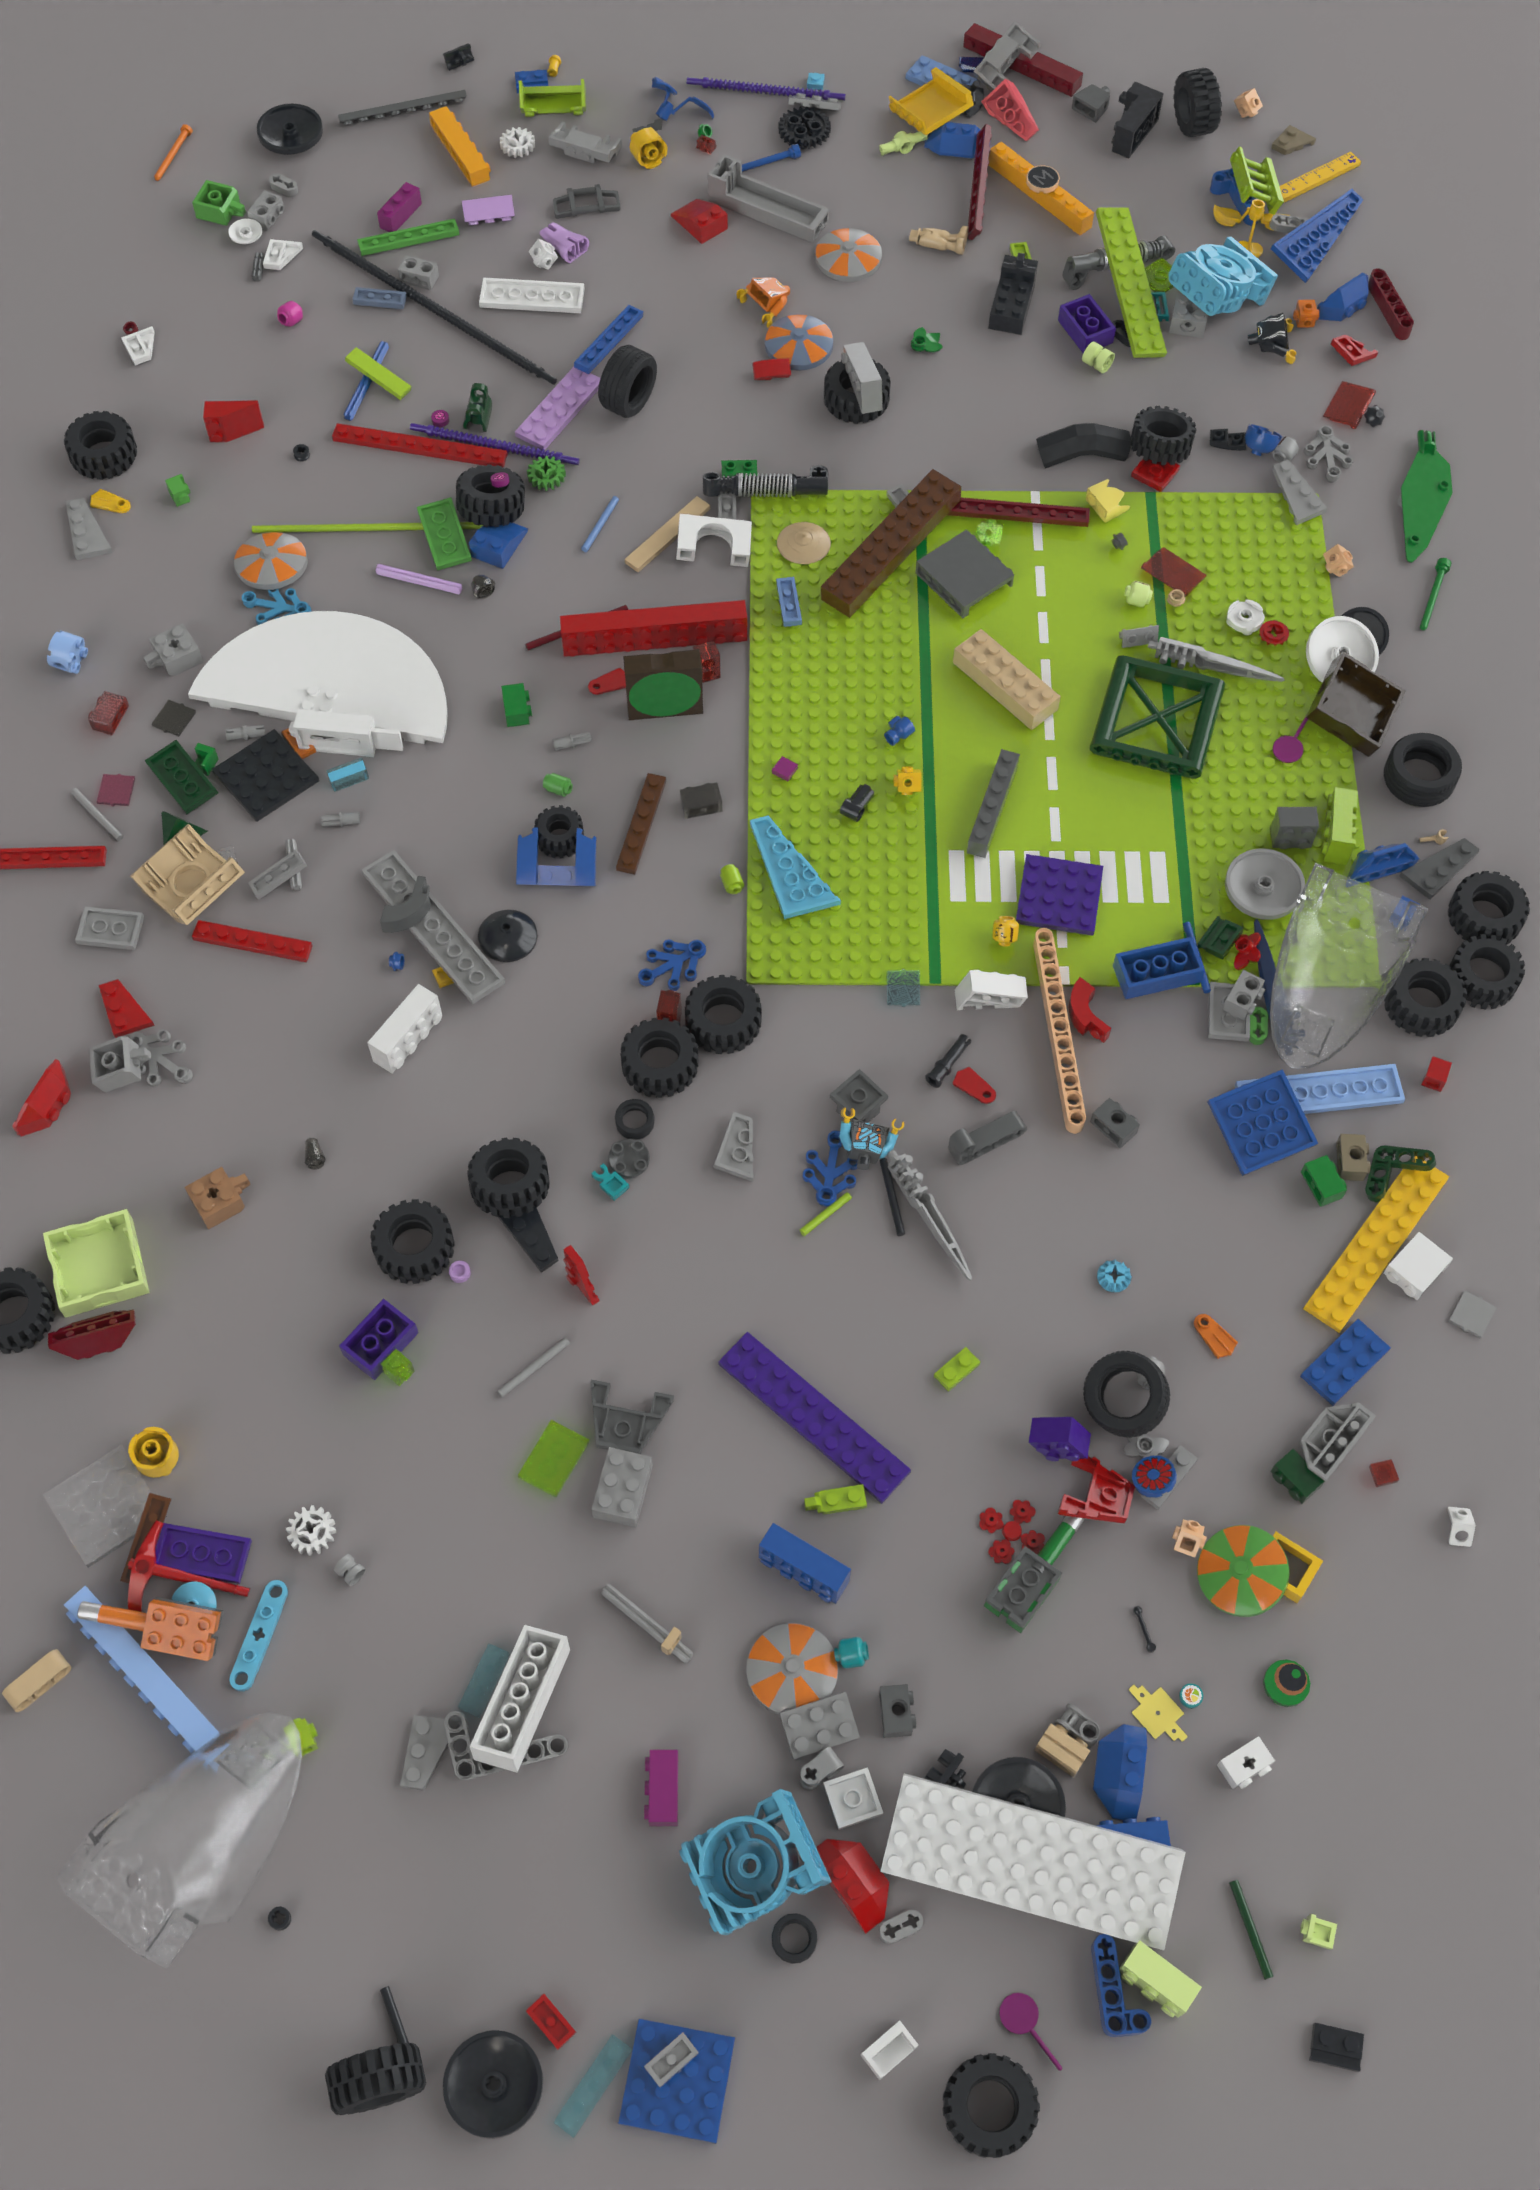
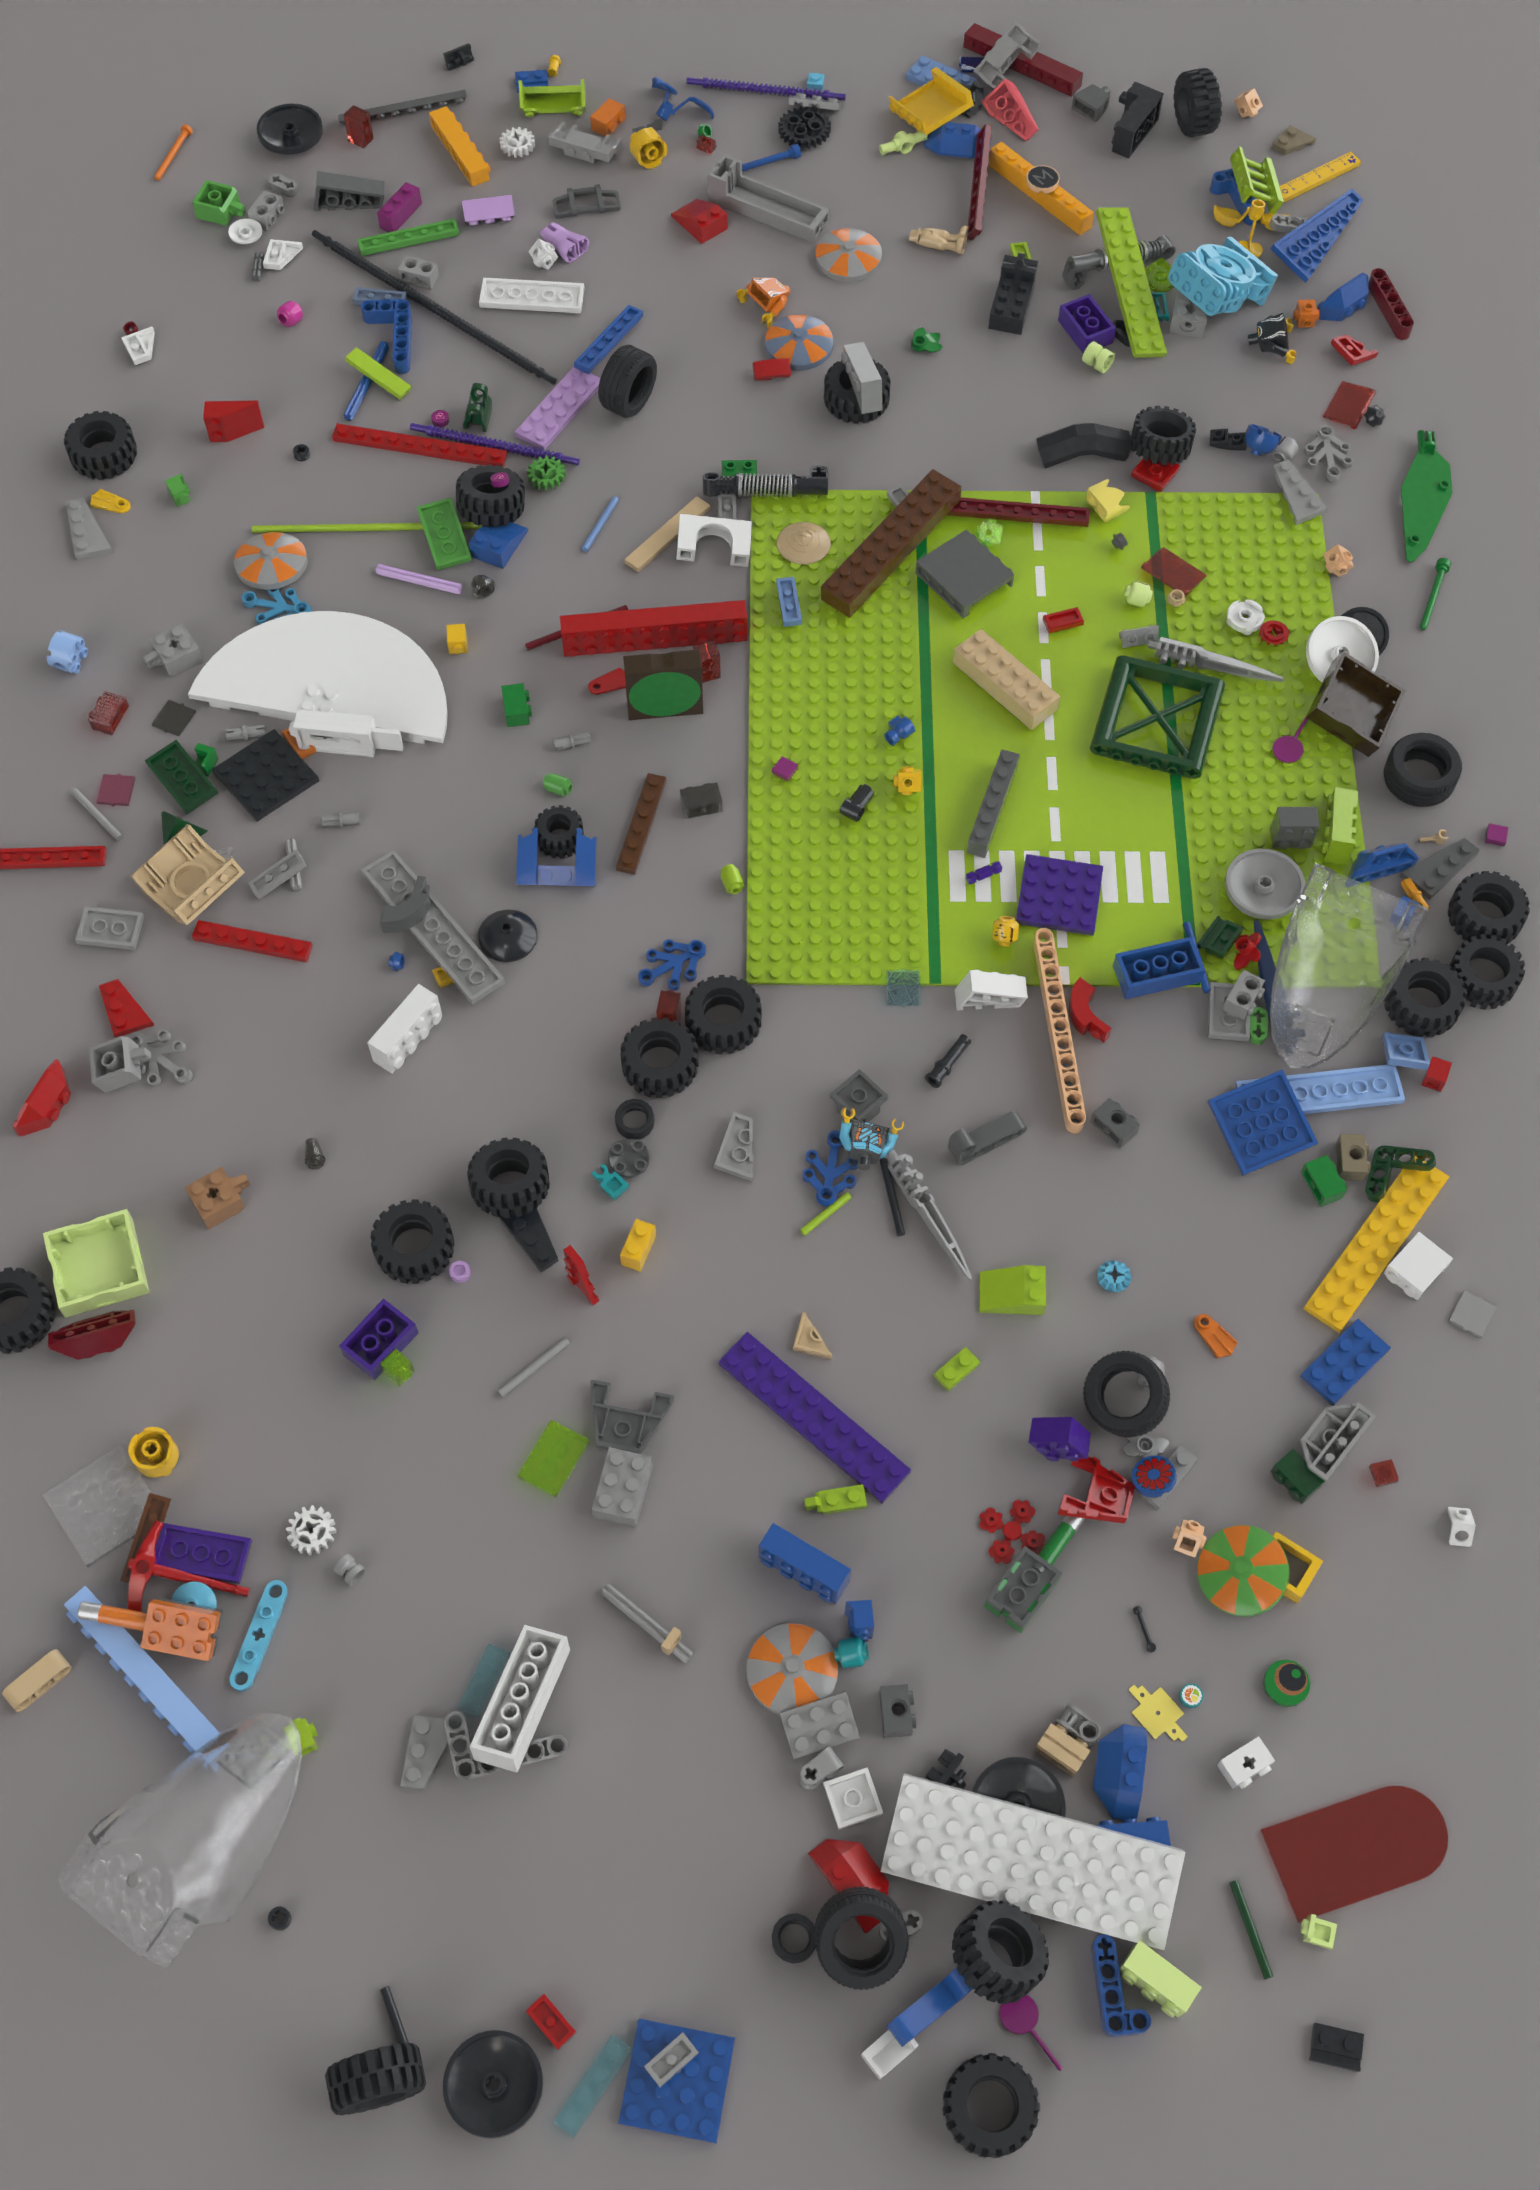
(347, 192): none -> dark grey wedge
(347, 774): slope -> none
(358, 126): none -> clear red brick
(397, 312): none -> blue beam
(457, 638): none -> yellow brick
(608, 117): none -> orange brick
(638, 1245): none -> yellow brick
(662, 1788): magenta brick -> none
(708, 1851): medium azure brick -> none
(791, 875): medium azure wing -> none
(809, 1340): none -> tan tile
(860, 1619): none -> blue window
(870, 1971): none -> black tyre
(929, 2008): none -> blue beam
(974, 1085): red piece -> none
(980, 1964): none -> black tyre
(983, 872): none -> dark purple axle
(1013, 1290): none -> lime slope
(1063, 620): none -> red tile
(1357, 1849): none -> clear red piece
(1405, 1051): none -> medium blue plate
(1413, 893): none -> light orange axle
(1496, 834): none -> magenta tile

